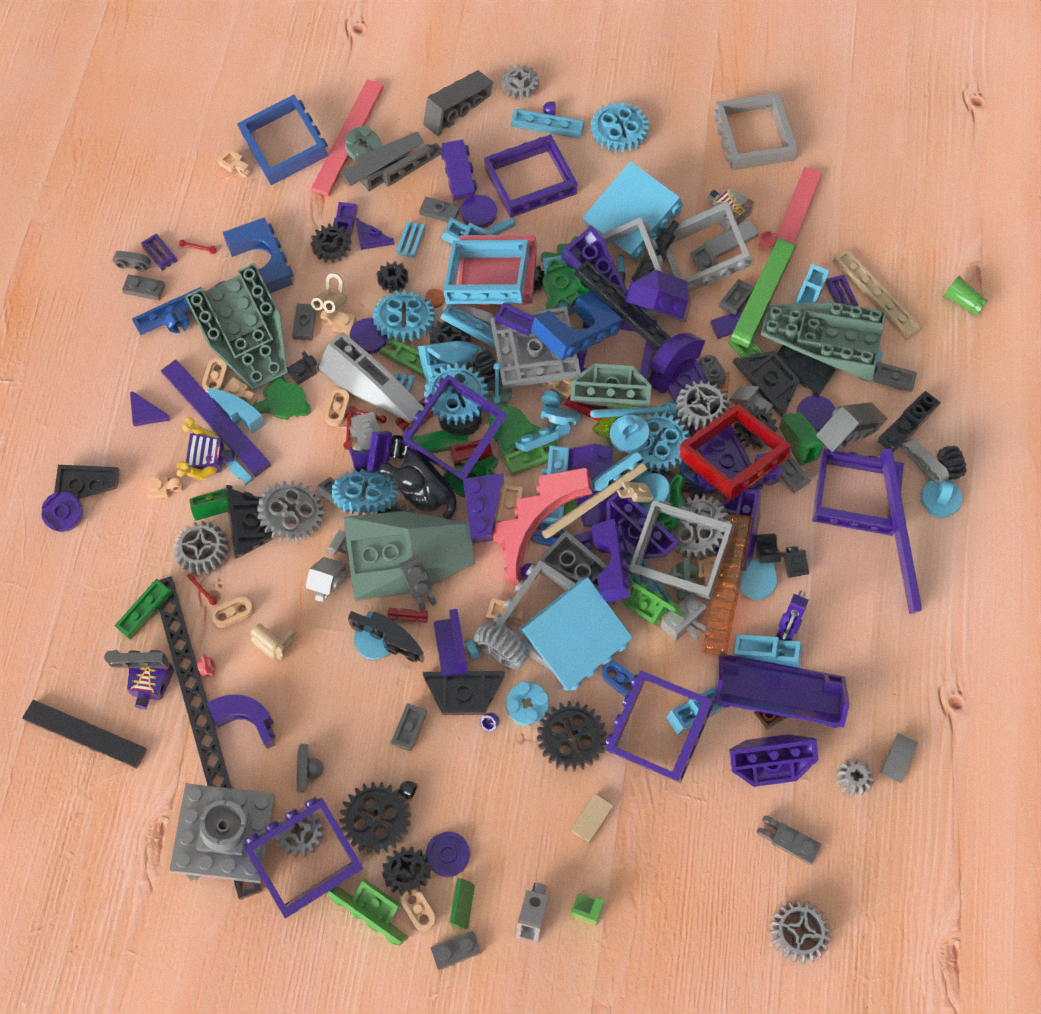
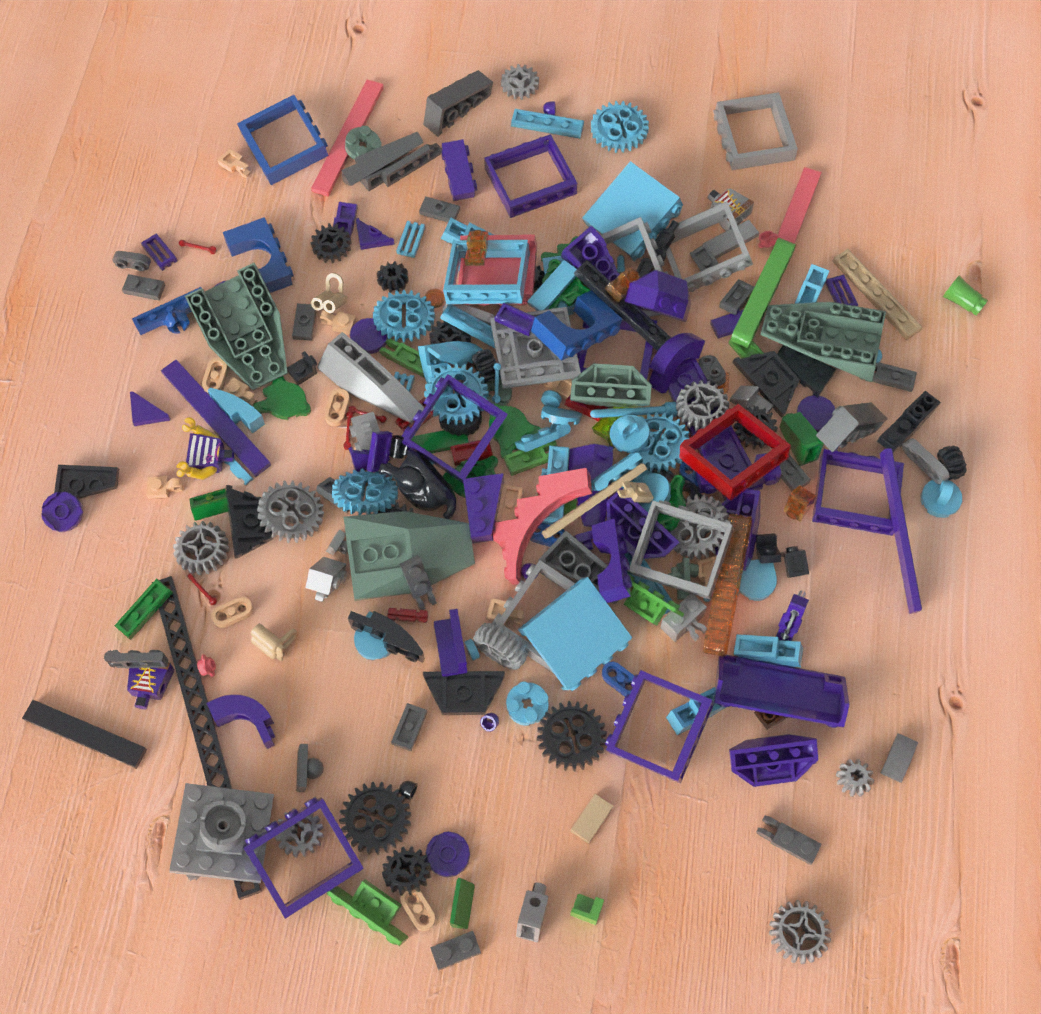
(476, 248): none -> clear orange slope
(479, 211): dark purple tile -> none
(502, 226): medium azure piece -> none
(552, 287): none -> medium azure tile
(619, 287): none -> clear orange slope
(799, 503): none -> clear orange slope

